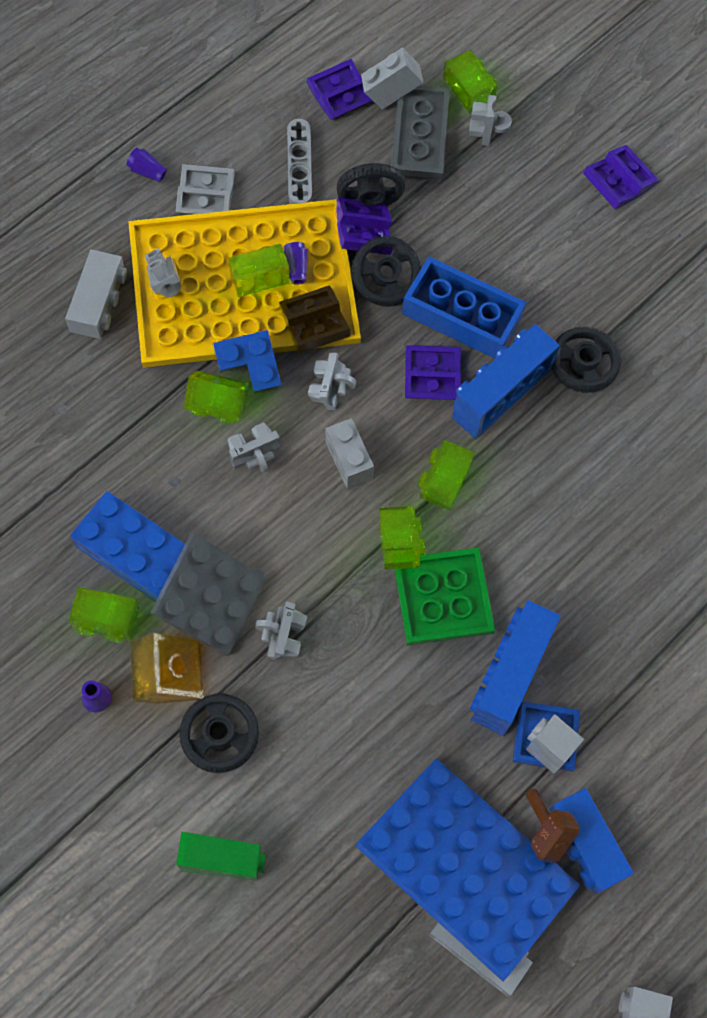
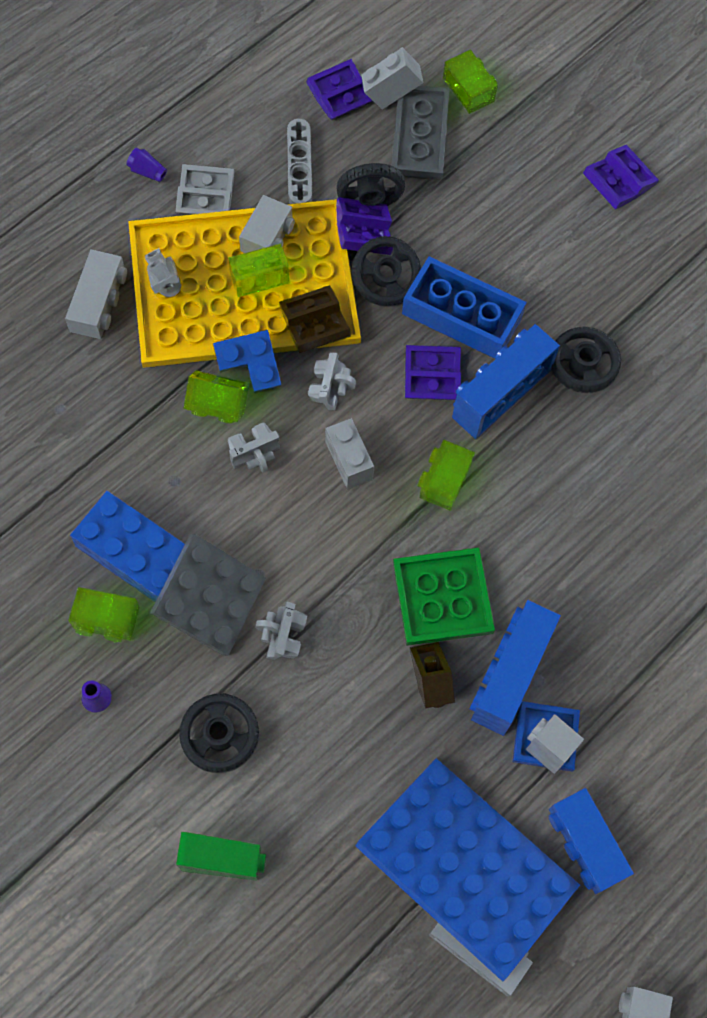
(166, 669): clear yellow slope -> none
(266, 225): none -> light grey brick
(297, 260): dark purple cone -> none
(400, 537): clear neon green brick -> none
(432, 675): none -> dark brown slope
(485, 120): light grey hips -> none
(556, 832): reddish brown piece -> none

